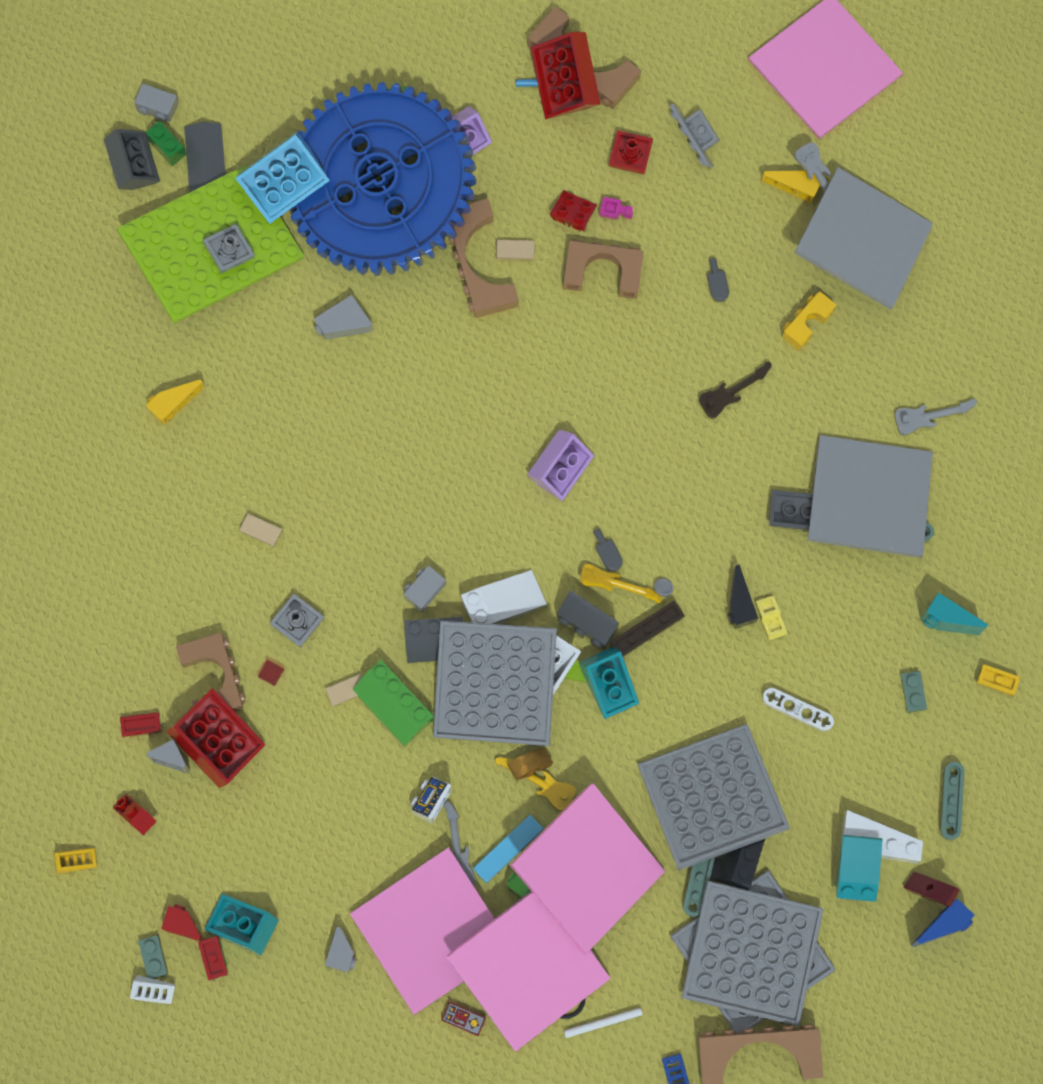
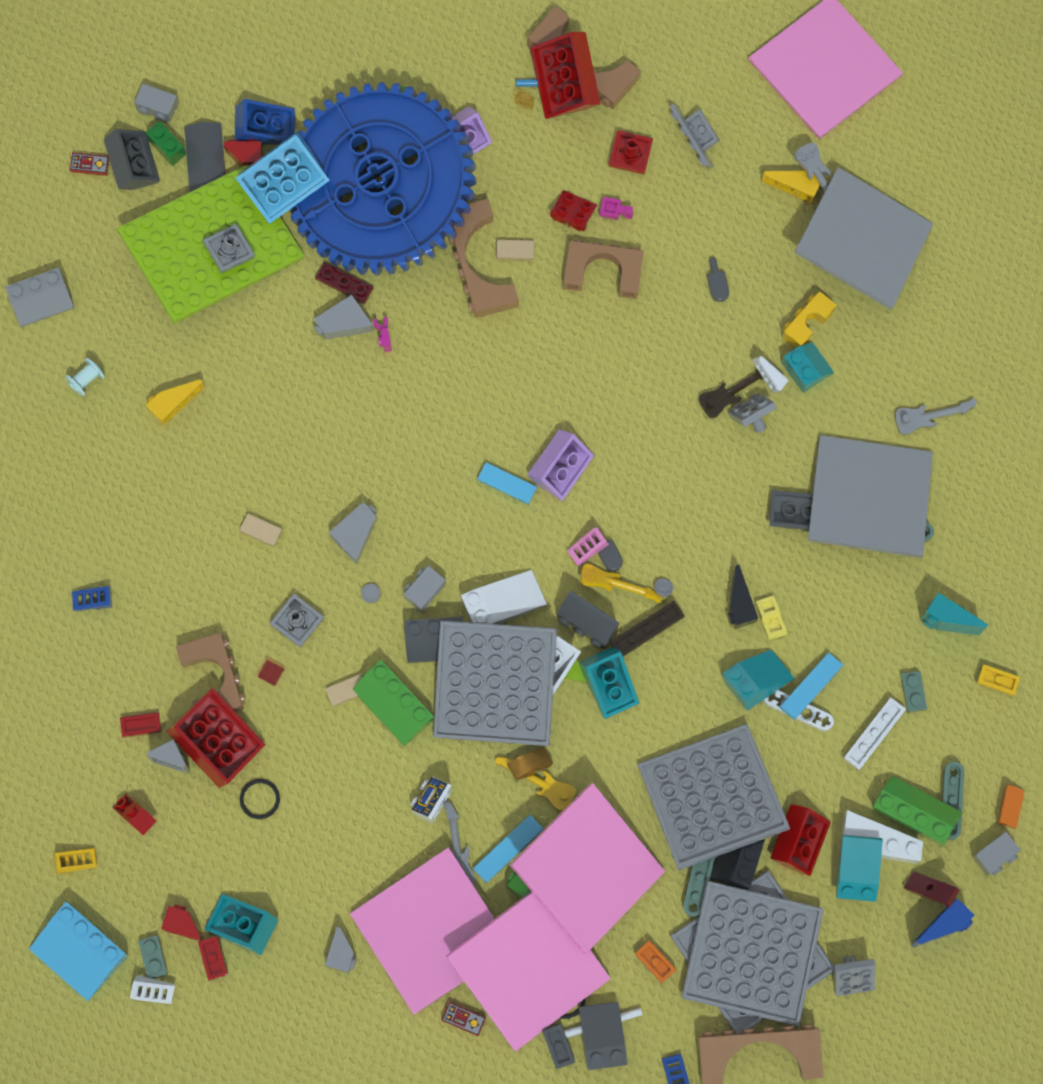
(39, 297): none -> light grey slope
(78, 951): none -> medium azure slope
(84, 377): none -> light aqua hose
(89, 164): none -> tile
(99, 605): none -> blue slope
(244, 151): none -> red slope
(255, 782): none -> black piece
(263, 122): none -> blue slope
(334, 277): none -> dark red tile
(355, 531): none -> light grey slope
(370, 593): none -> light grey piece
(384, 338): none -> dark pink plate
(507, 483): none -> medium azure tile
(524, 100): none -> clear yellow tile
(558, 1046): none -> dark grey plate
(591, 552): none -> bright pink slope
(603, 1036): none -> dark grey slope
(655, 962): none -> orange plate
(753, 411): none -> light grey plate
(756, 678): none -> teal slope
(771, 375): none -> white slope
(802, 843): none -> red slope
(806, 366): none -> teal slope
(811, 686): none -> medium azure tile
(854, 976): none -> light grey plate
(874, 733): none -> white plate
(917, 811): none -> bright green slope
(996, 854): none -> light grey brick
(1010, 806): none -> orange slope

